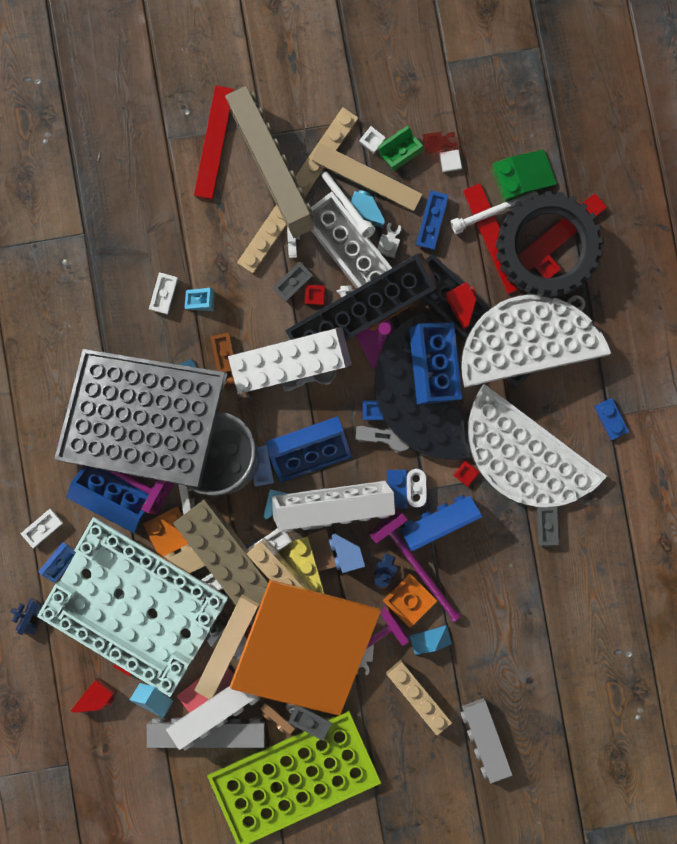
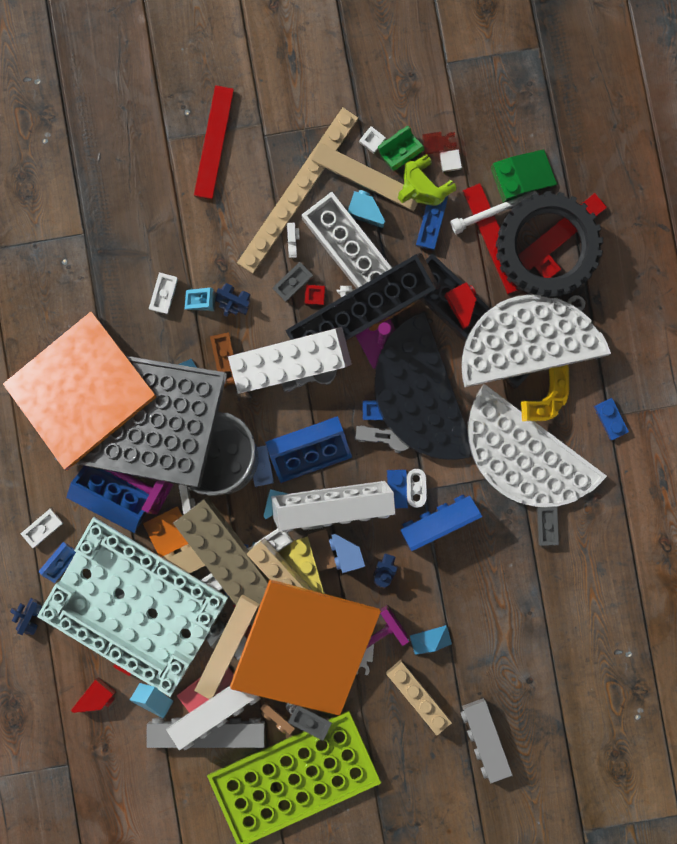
(79, 390): none -> tile
(232, 303): none -> dark blue hips
(271, 162): dark tan brick -> none
(365, 227): white piece -> none
(388, 243): white plate -> none
(388, 528): magenta tile -> none
(409, 600): orange plate -> none
(419, 187): none -> lime connector
(435, 363): blue slope -> none
(466, 473): red tile -> none
(555, 399): none -> yellow plate

